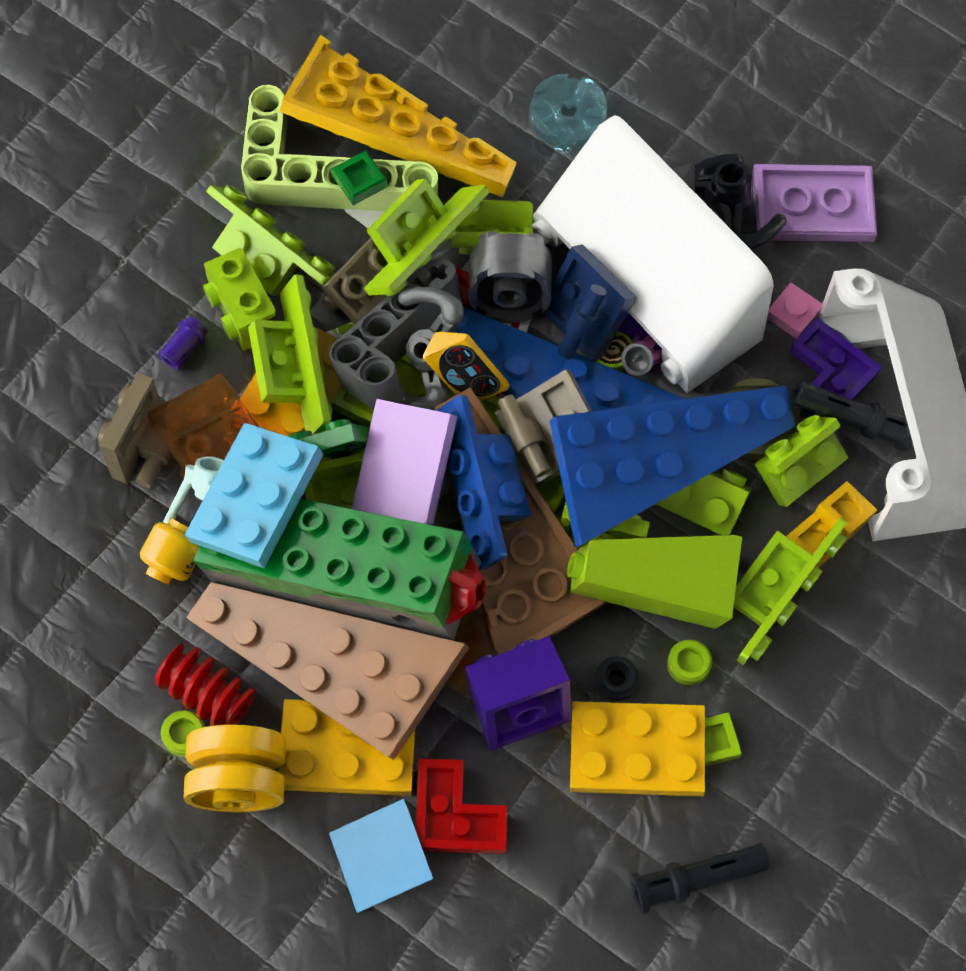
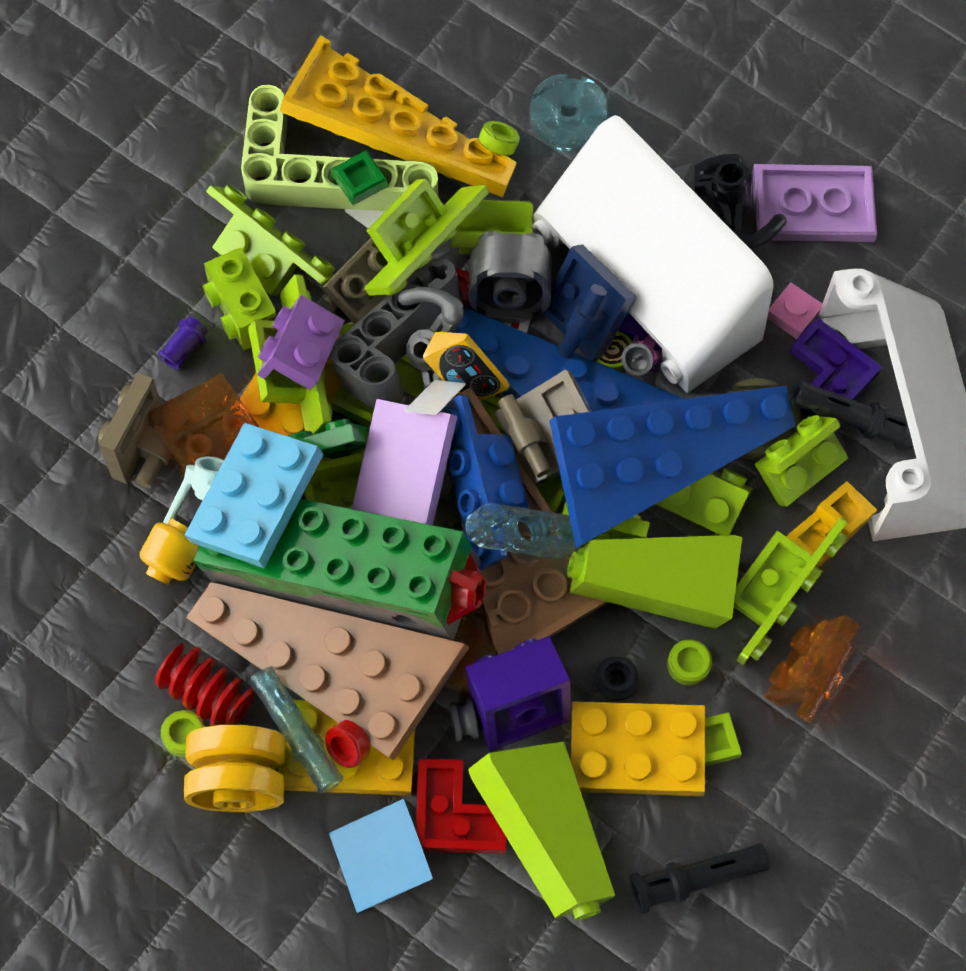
(301, 343): none -> medium lavender bracket
(305, 745): none -> clear light blue pin
(347, 744): none -> red tile
(435, 397): none -> white sticker
(463, 720): none -> dark grey bush
(499, 137): none -> lime tile
(508, 537): none -> clear light blue beam
(547, 825): none -> lime slope
(813, 666): none -> clear orange plate

